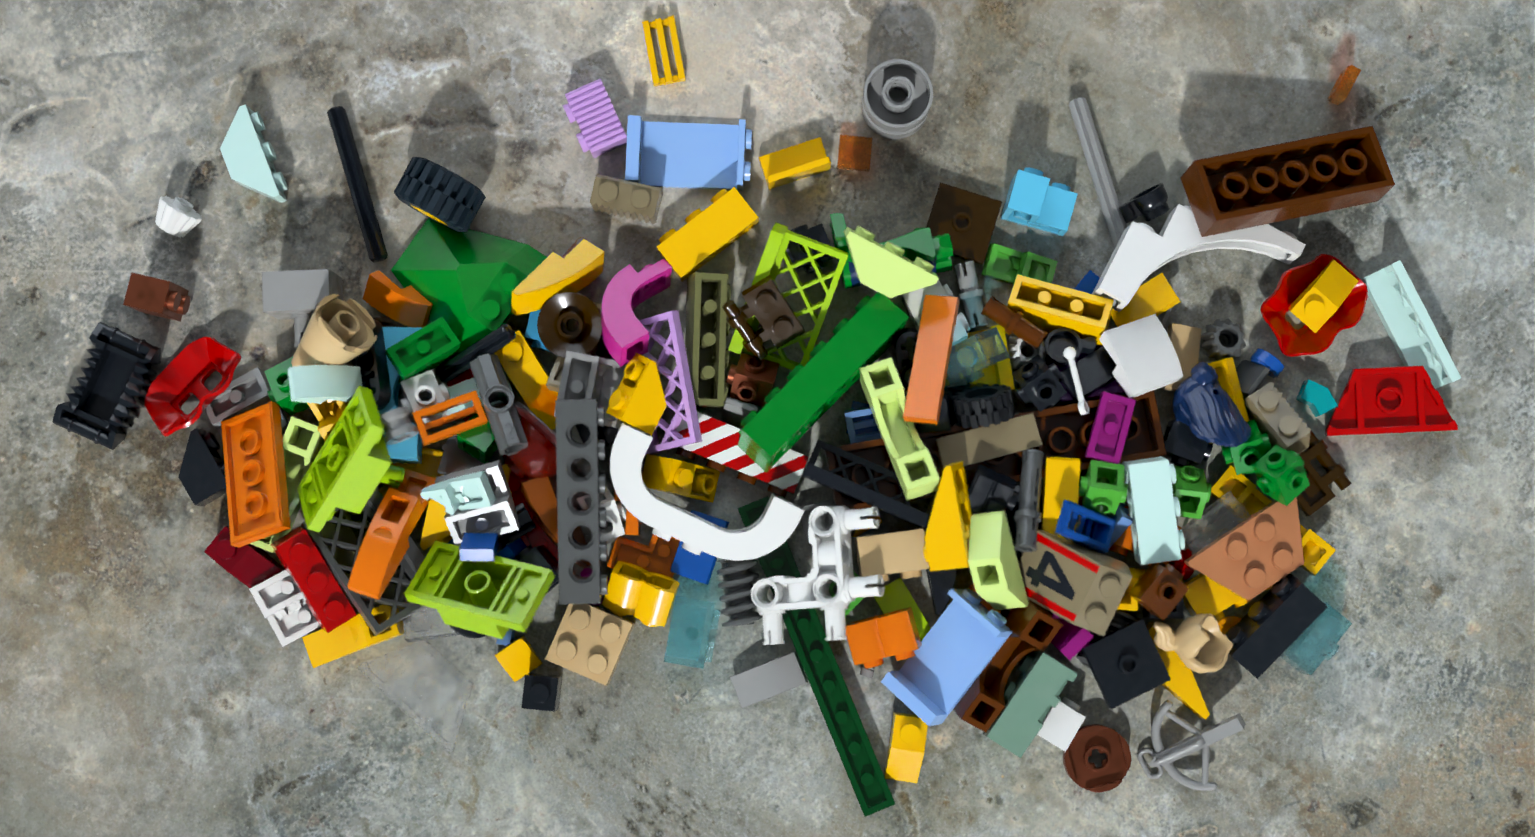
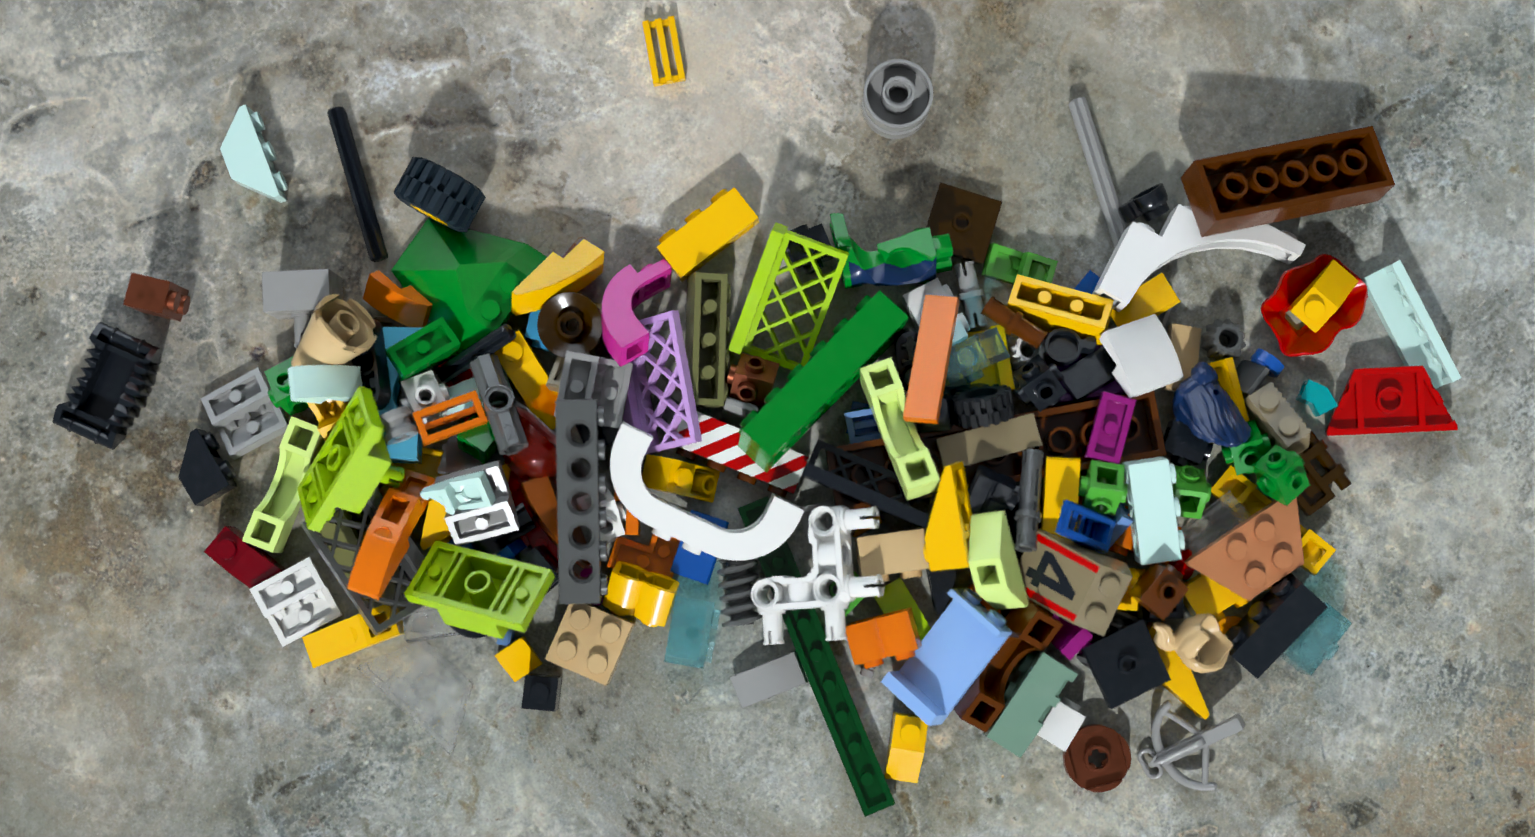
(176, 216): white piece -> none
(186, 377): red piece -> none
(255, 474): orange tile -> none
(314, 579): red arch -> none
(479, 547): blue tile -> none
(596, 118): lavender brick -> none
(626, 198): dark tan brick -> none
(639, 396): yellow slope -> none
(687, 154): light blue panel -> none
(771, 311): dark brown plate -> none
(794, 163): yellow panel -> none
(854, 153): clear orange tile -> none
(885, 267): yellowish green slope -> none
(1038, 204): medium azure brick -> none
(1070, 353): white hinge -> none
(1343, 84): clear orange tile -> none

